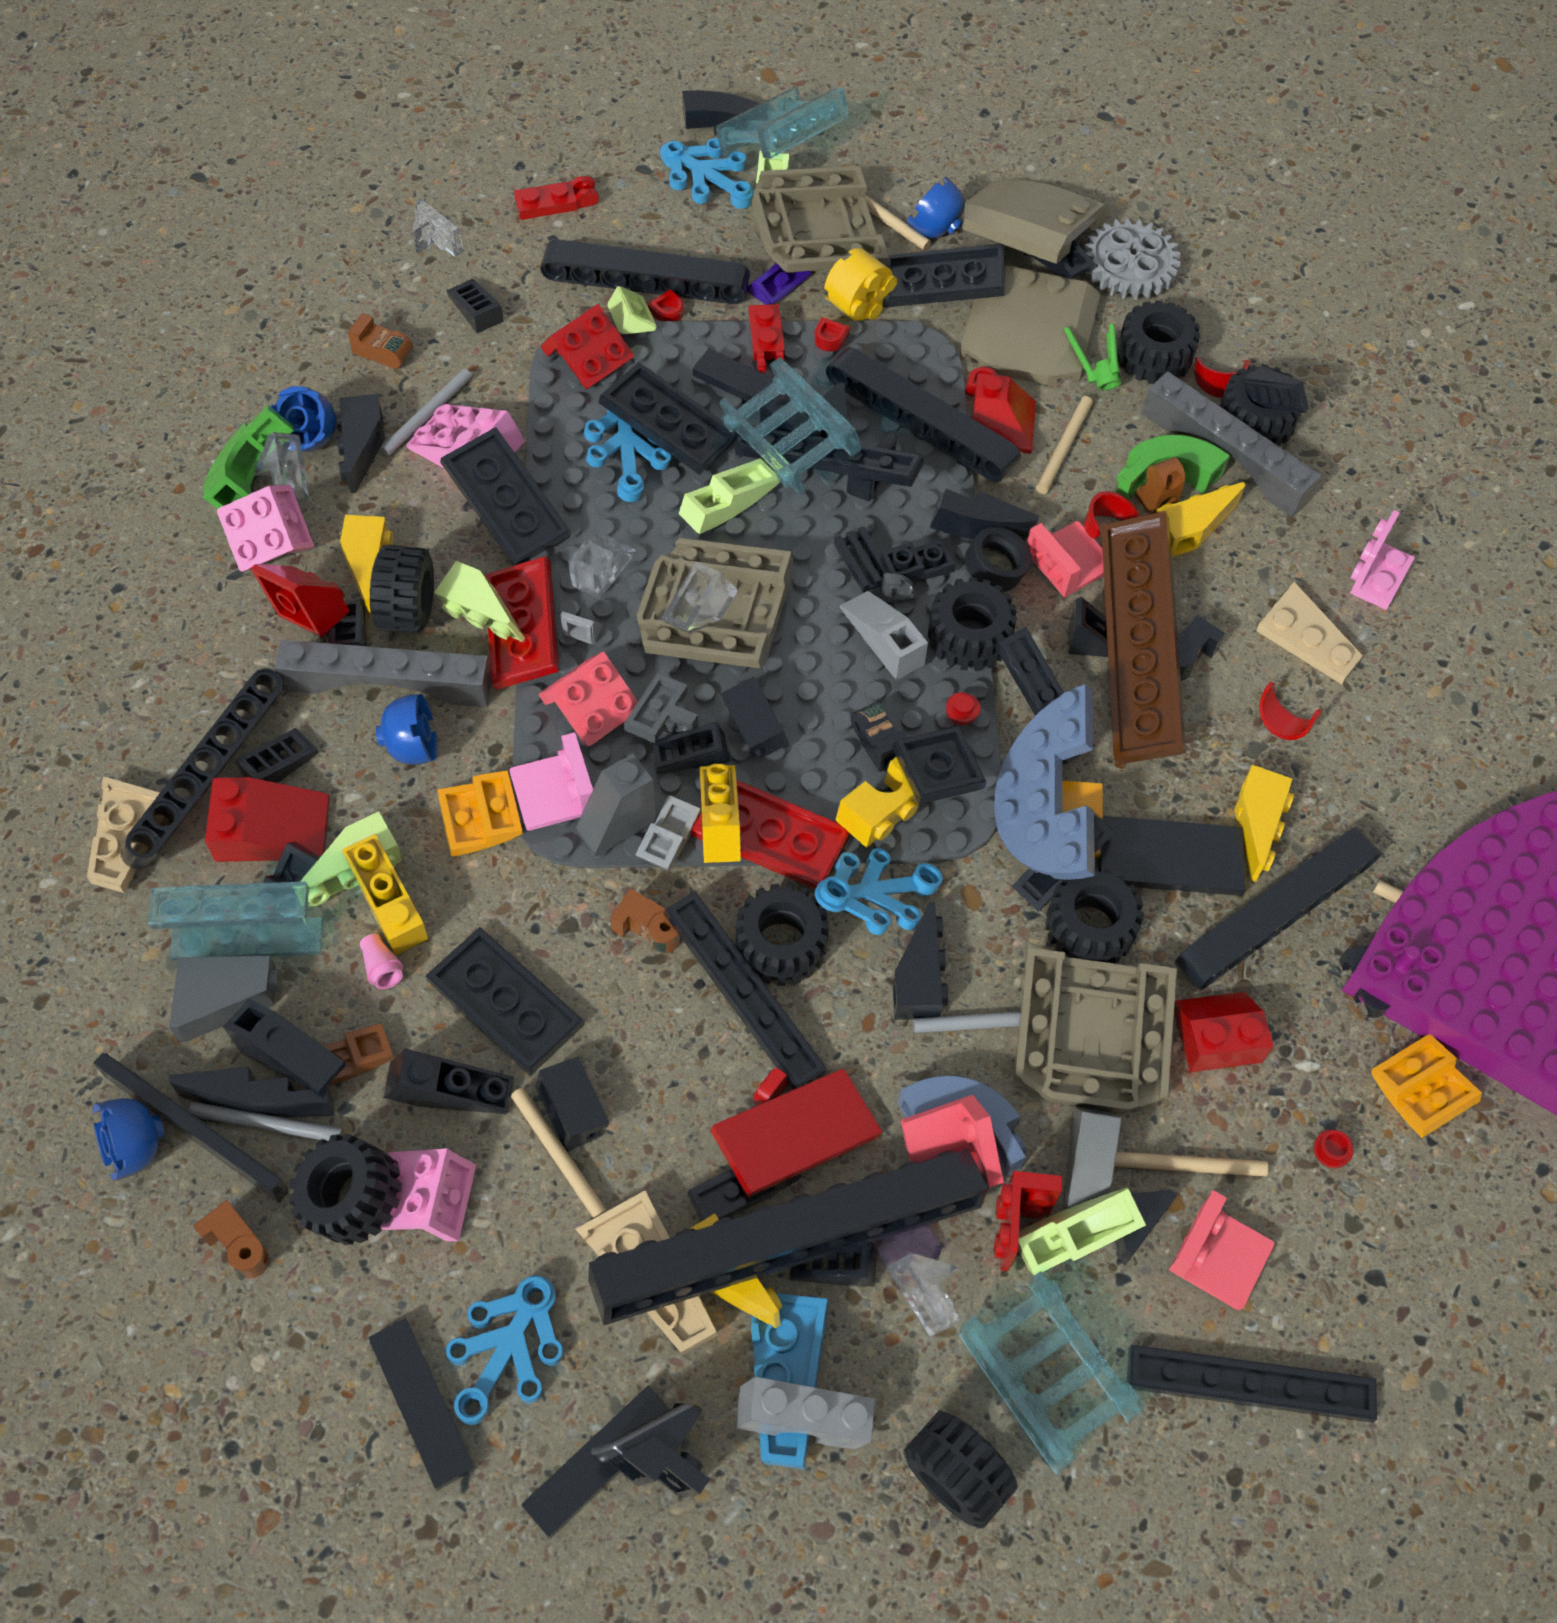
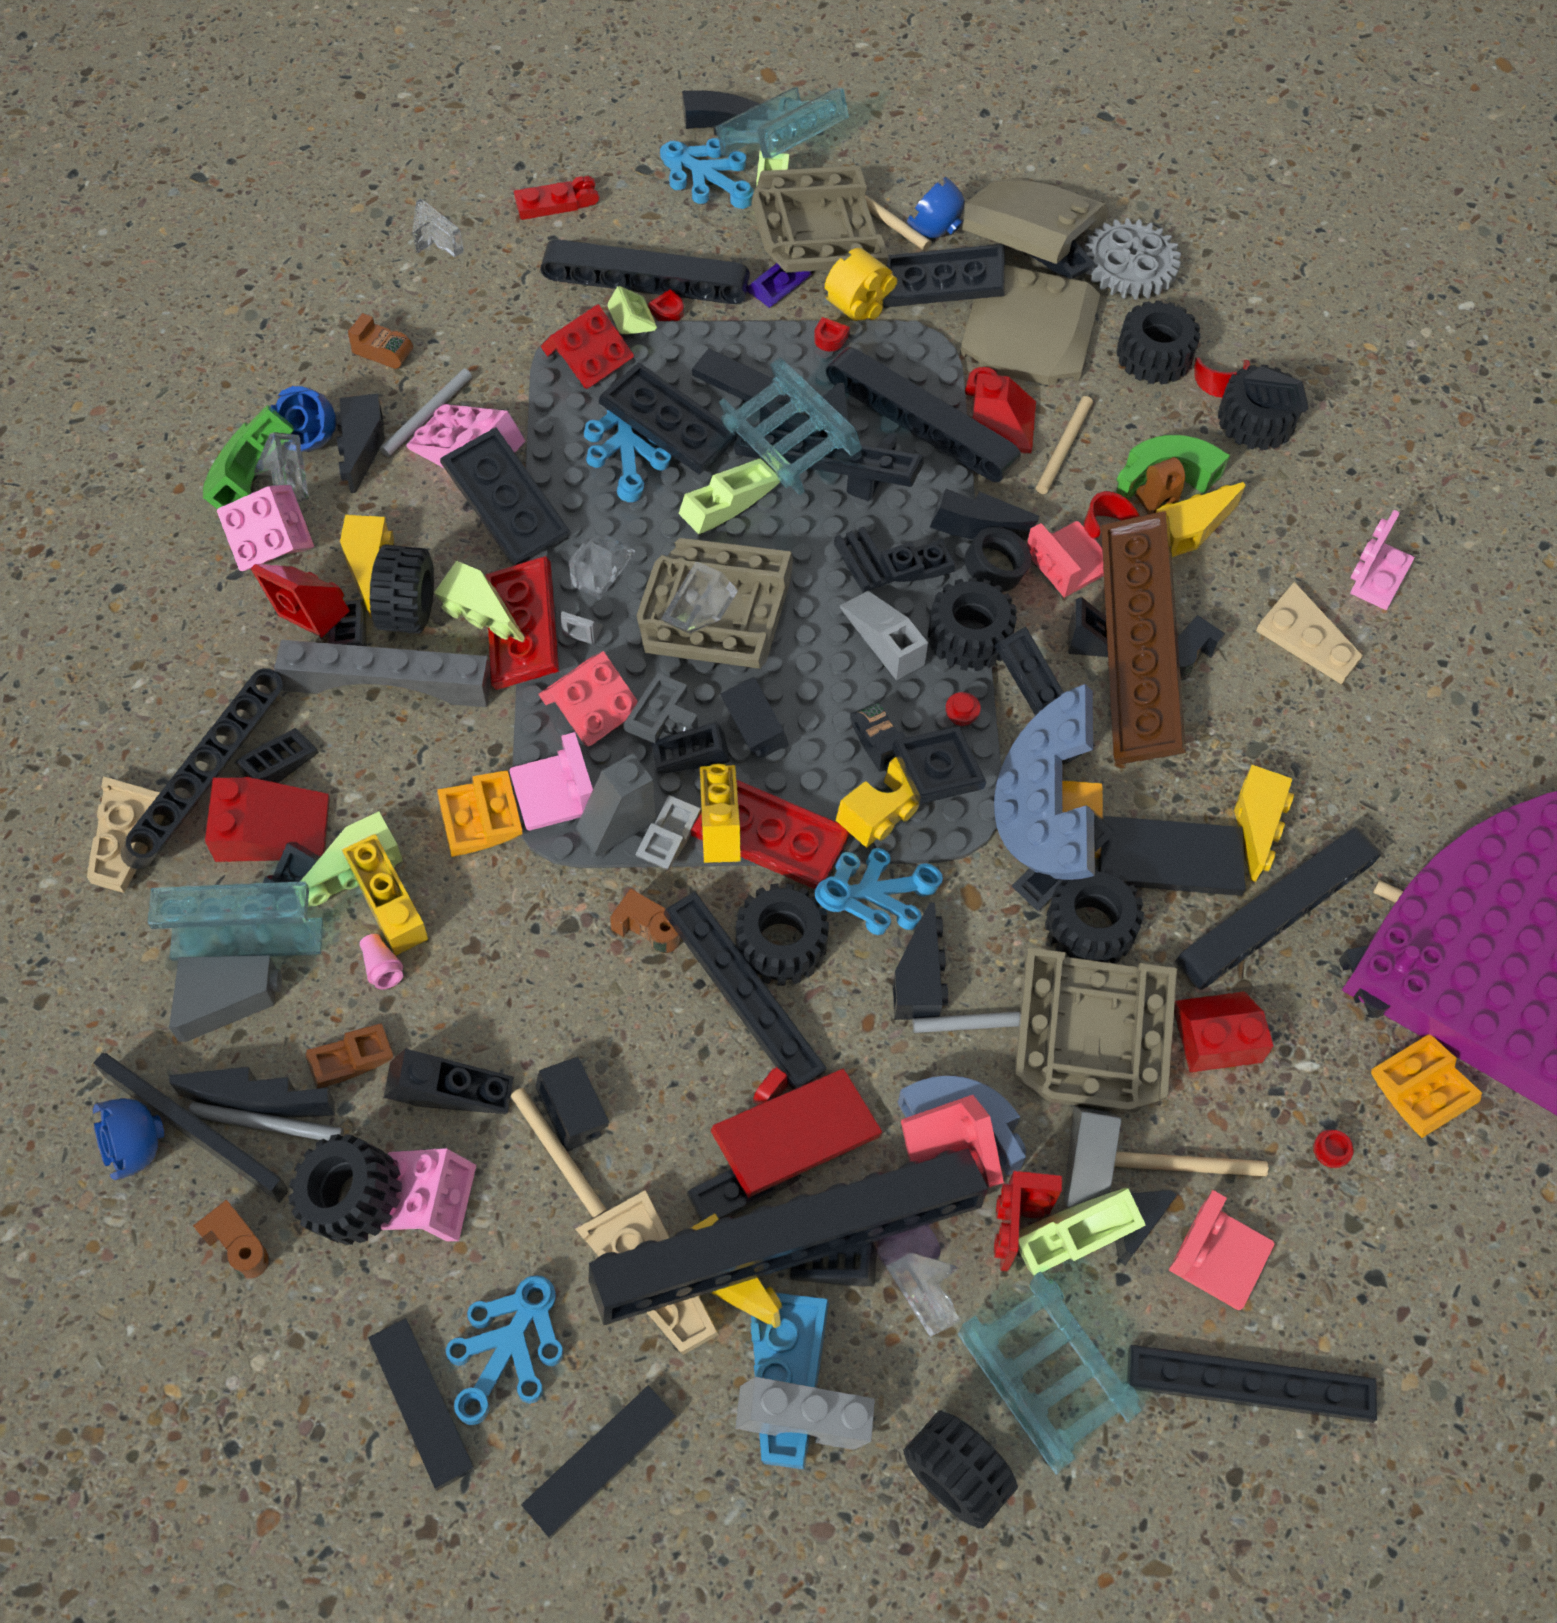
(282, 1046): black slope -> none
(407, 730): blue cylinder -> none
(482, 318): black slope -> none
(505, 1001): black tile -> none
(650, 1452): black piece -> none
(765, 334): red hinge -> none
(897, 588): dark grey tile -> none
(1107, 370): bright green plant -> none
(1279, 475): flat silver arch -> none
(1280, 721): red helmet -> none

